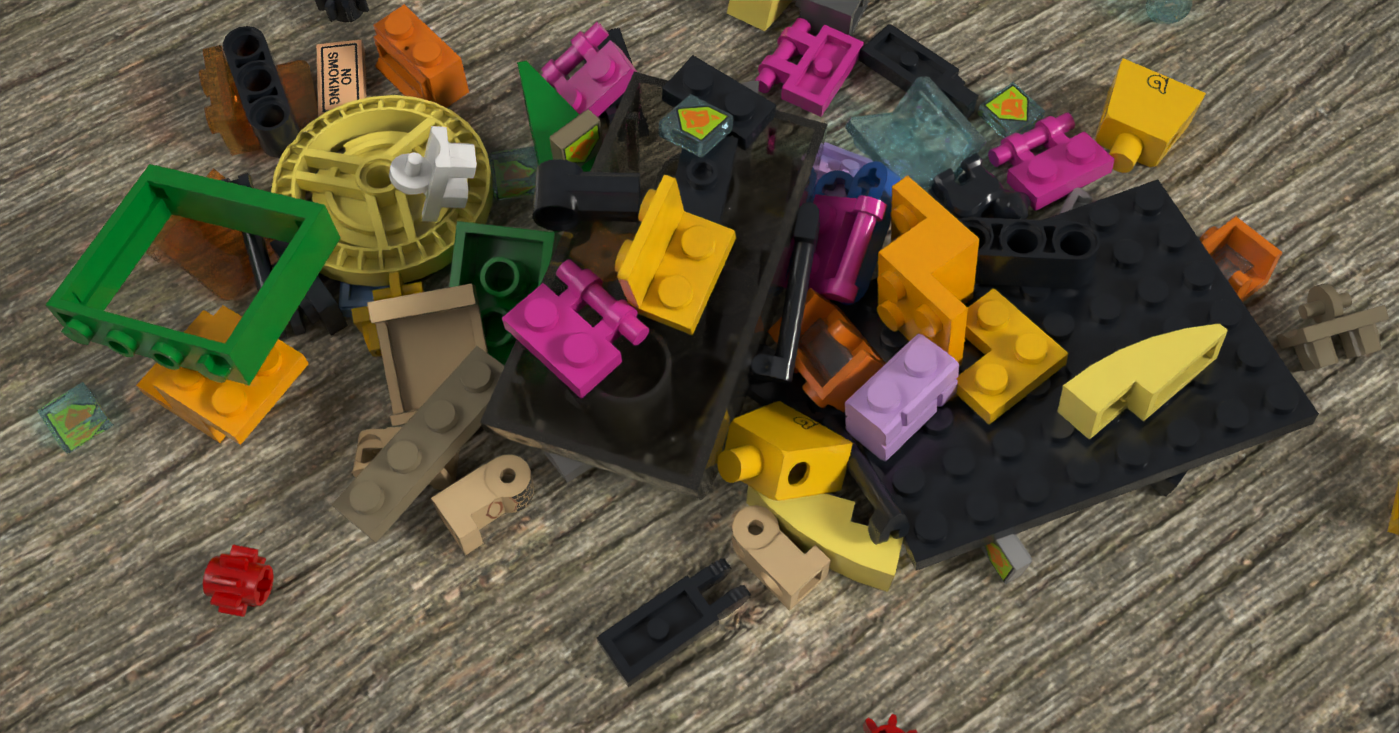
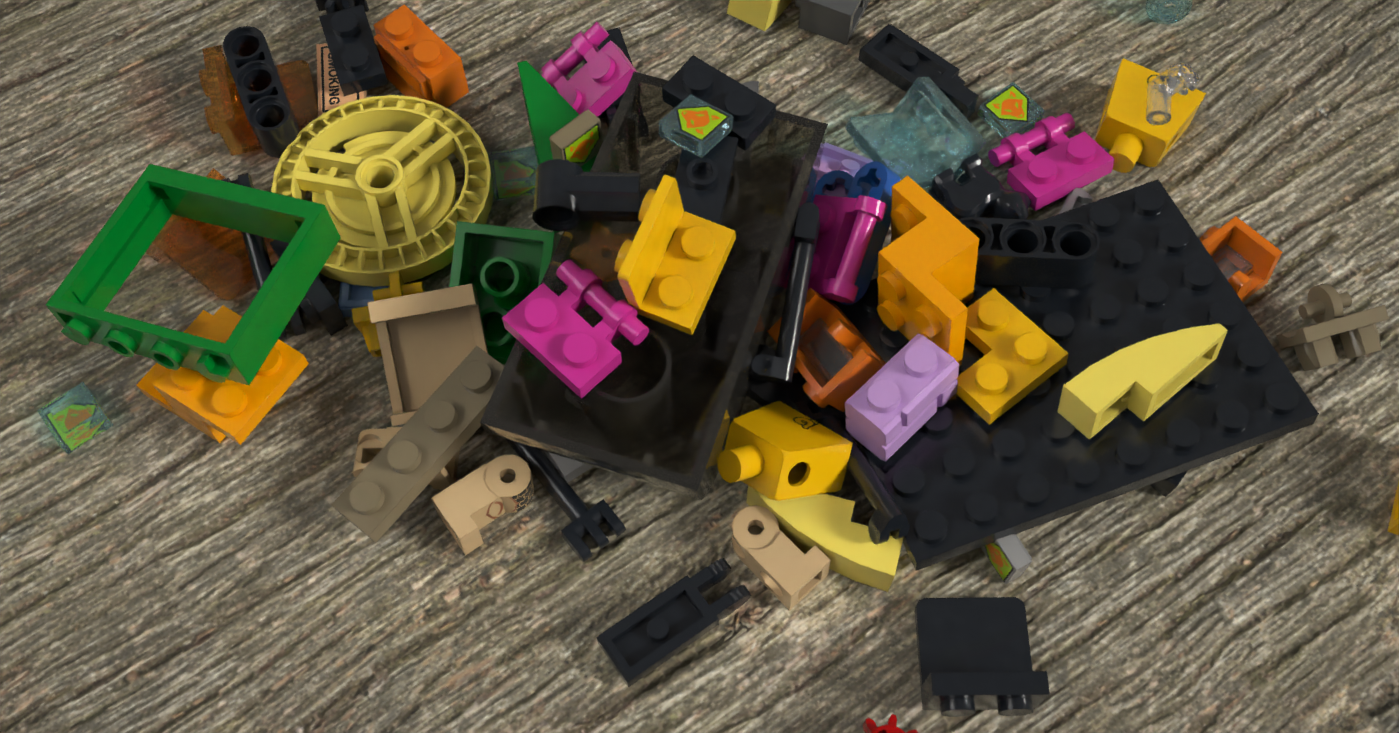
(238, 580): red gear -> none
(353, 50): none -> black plate
(438, 174): white hips -> none
(584, 520): none -> black hinge
(820, 71): dark pink plate -> none
(976, 657): none -> black bracket
(1162, 88): none -> clear arm

